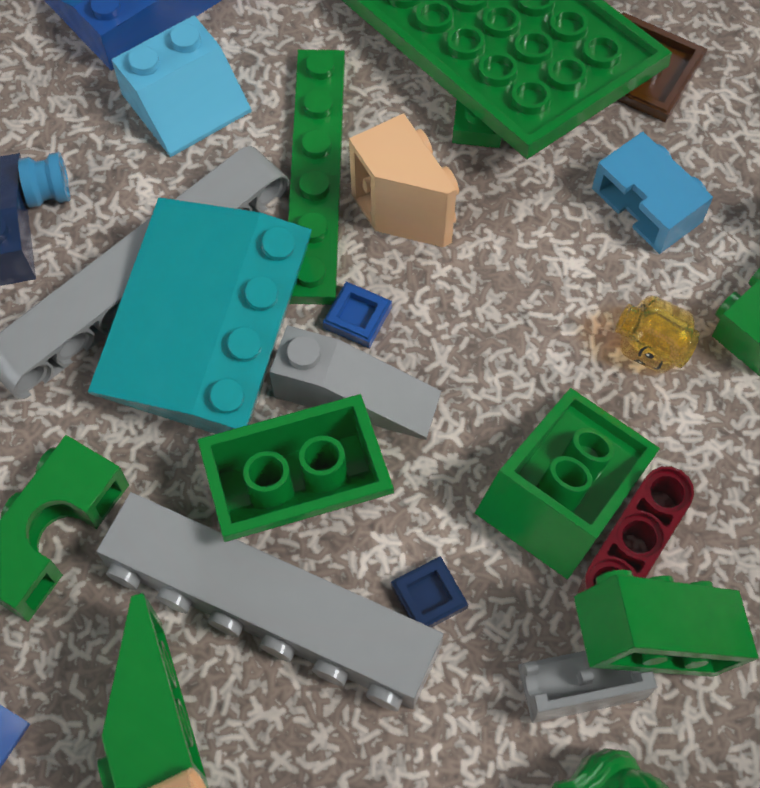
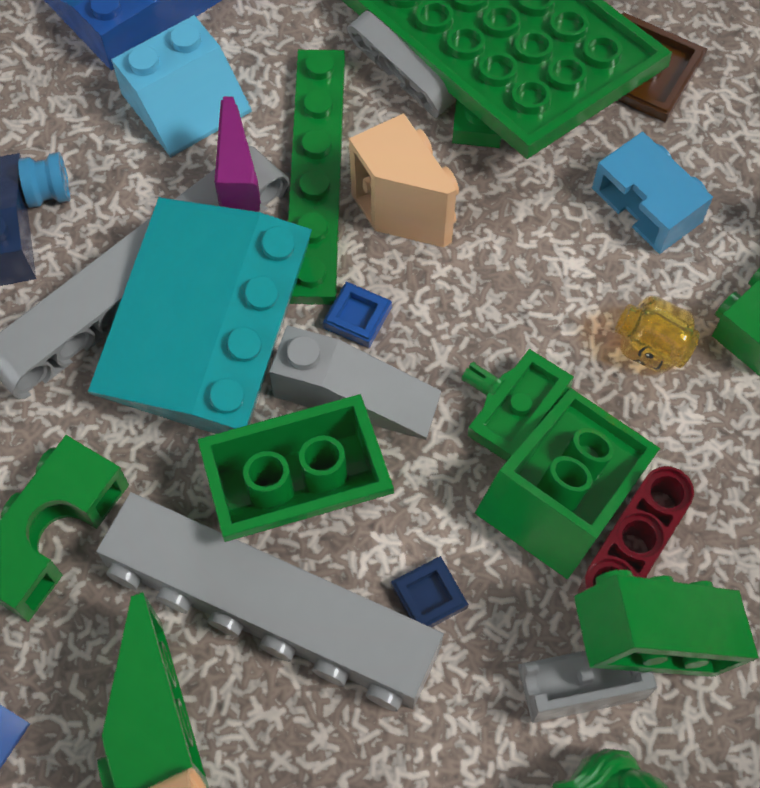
(234, 171): none -> magenta slope
(399, 59): none -> light grey beam
(515, 401): none -> green plate

